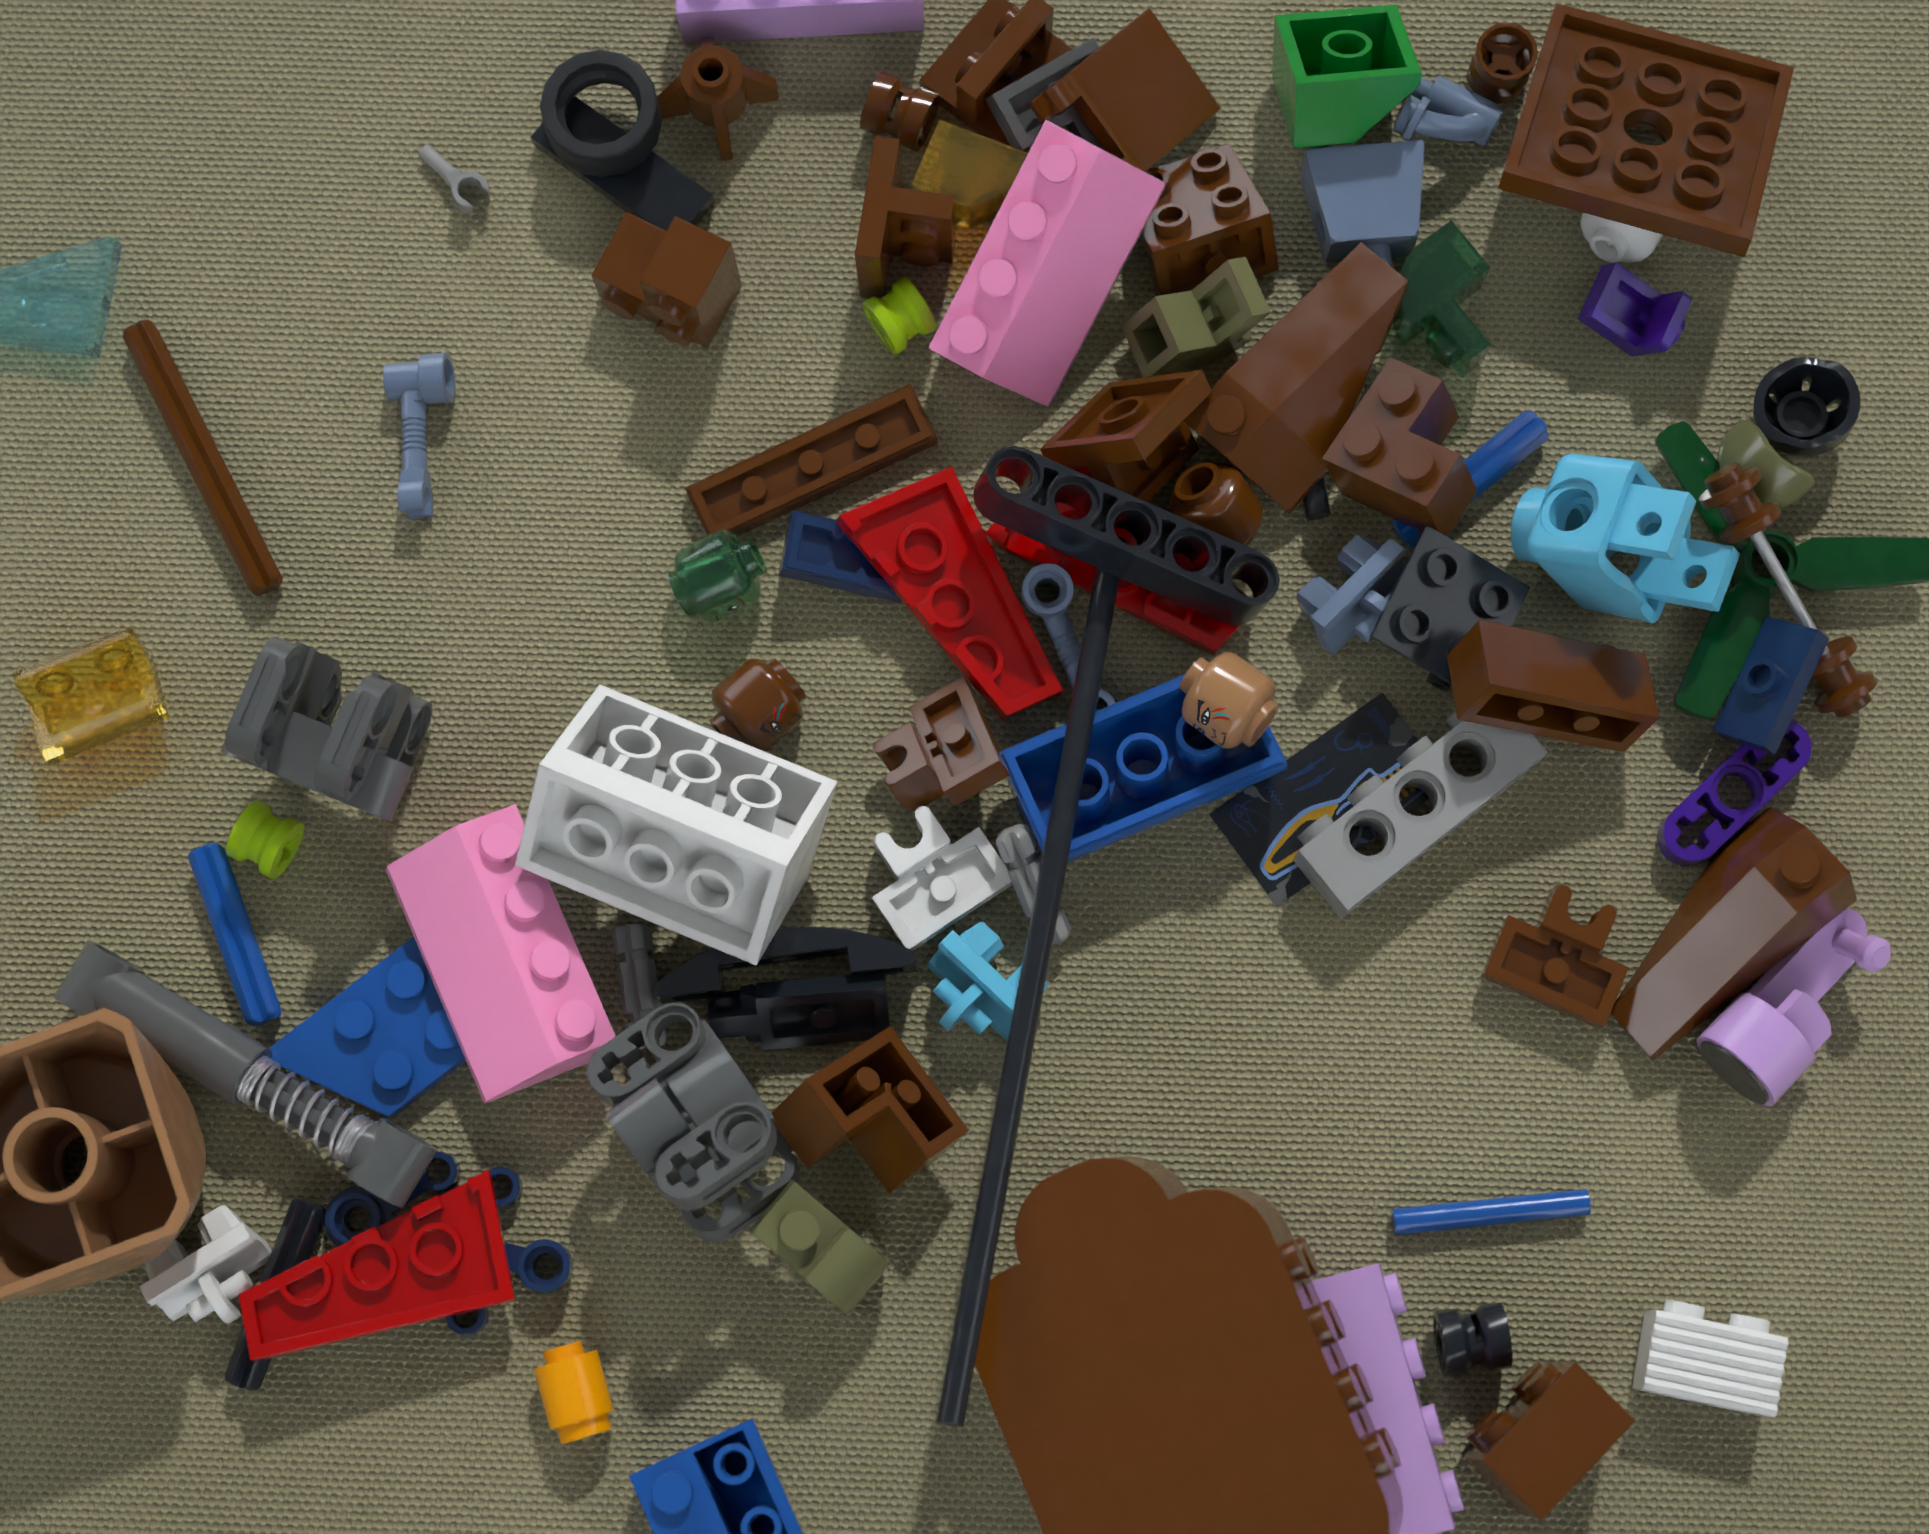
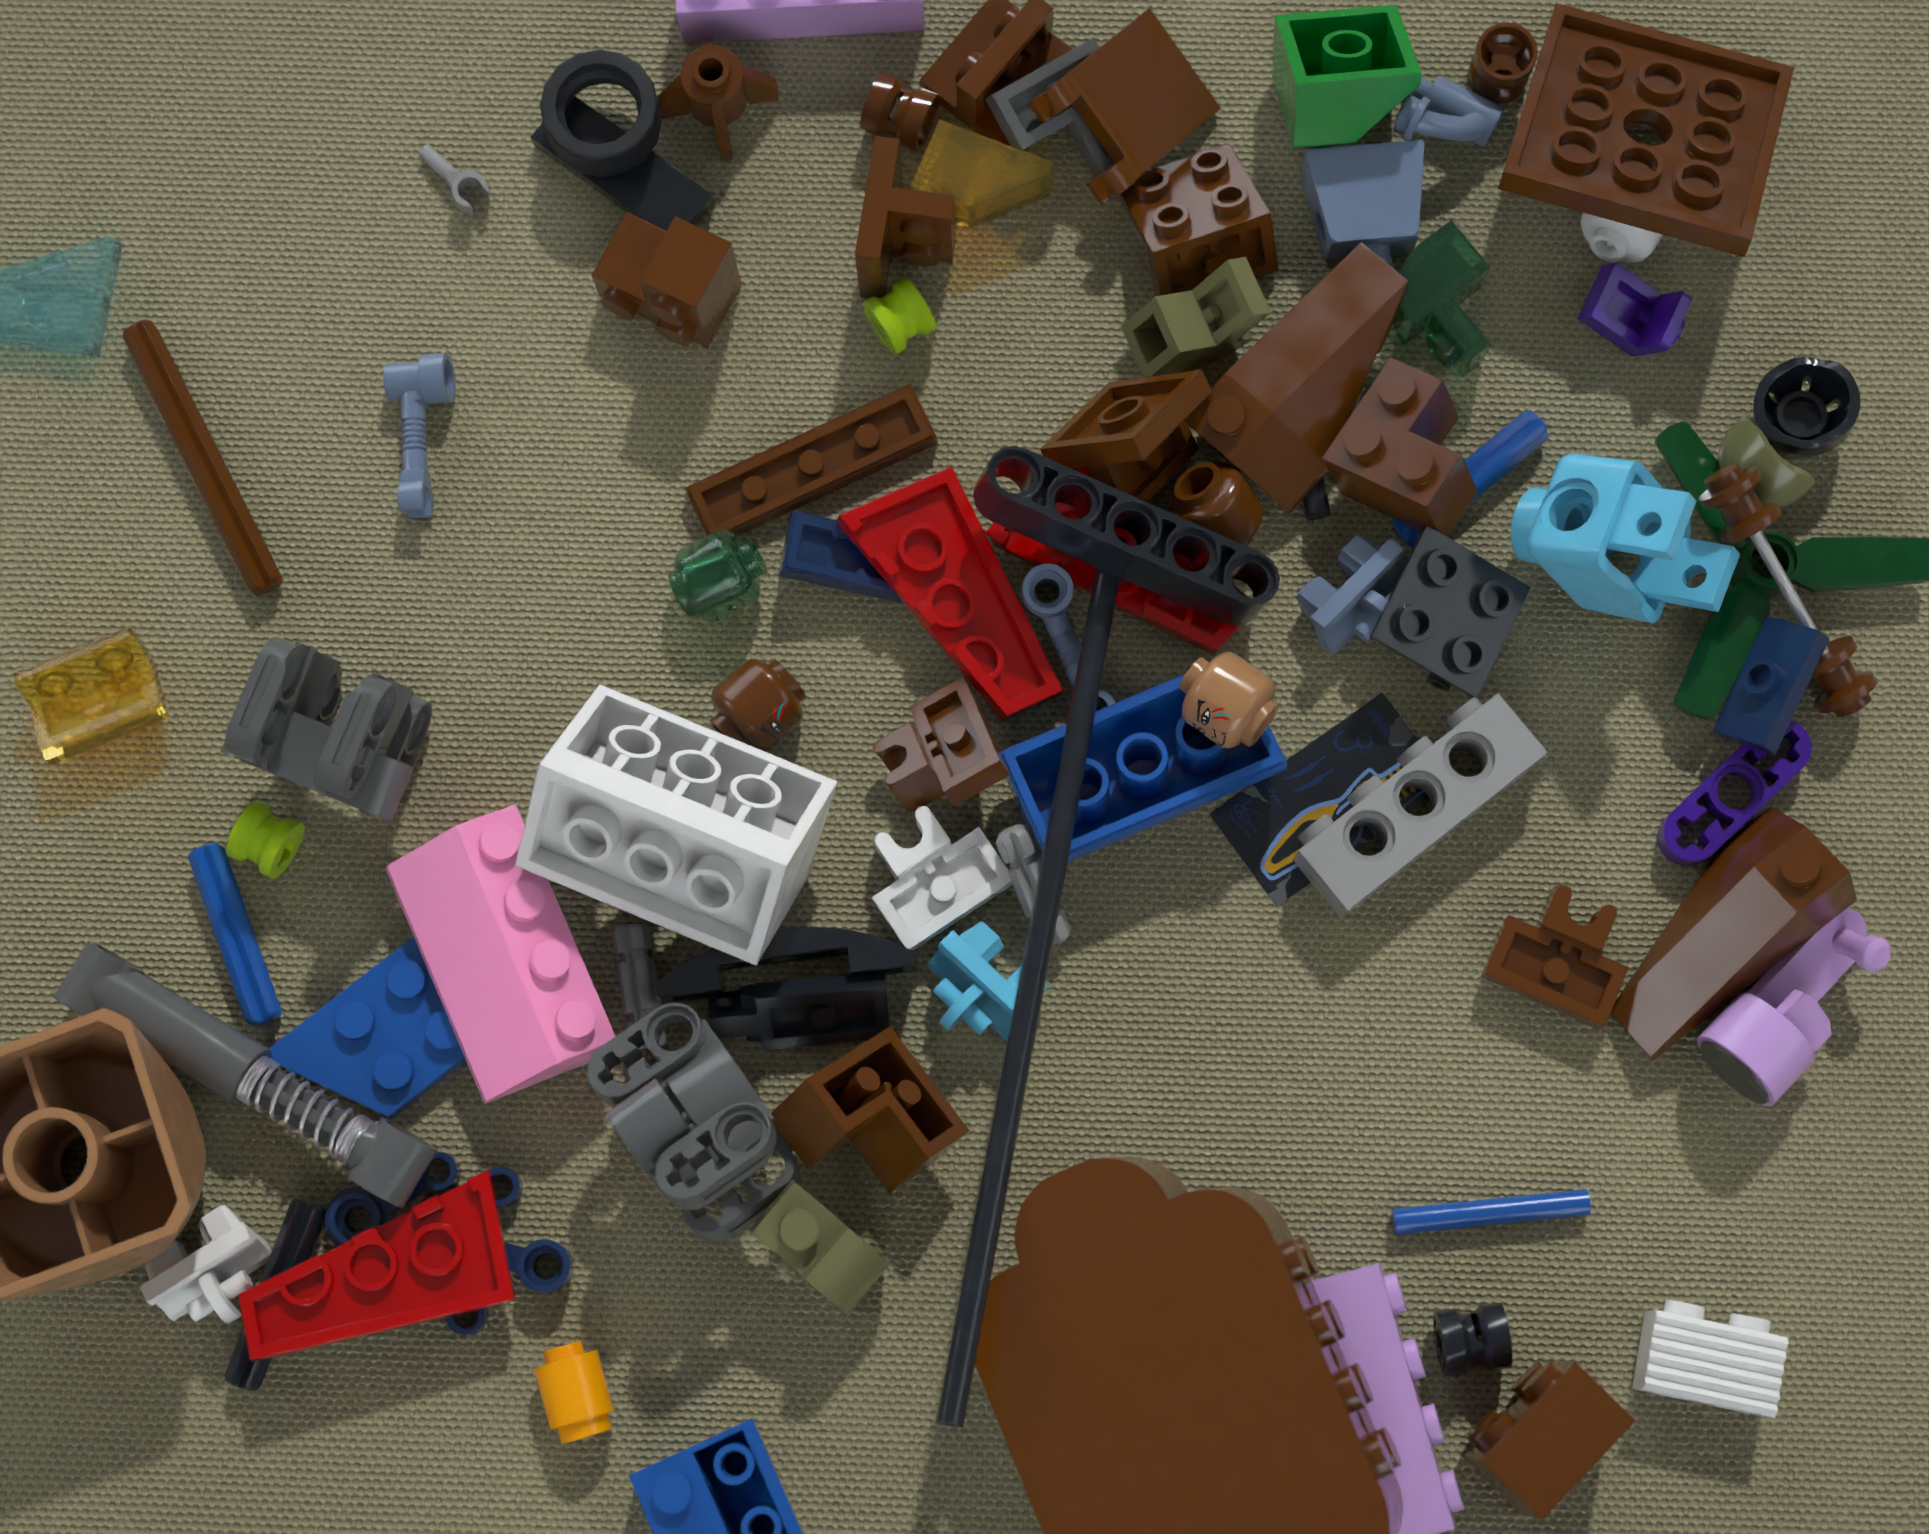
(1047, 264): bright pink slope -> none
(1552, 686): reddish brown brick -> none

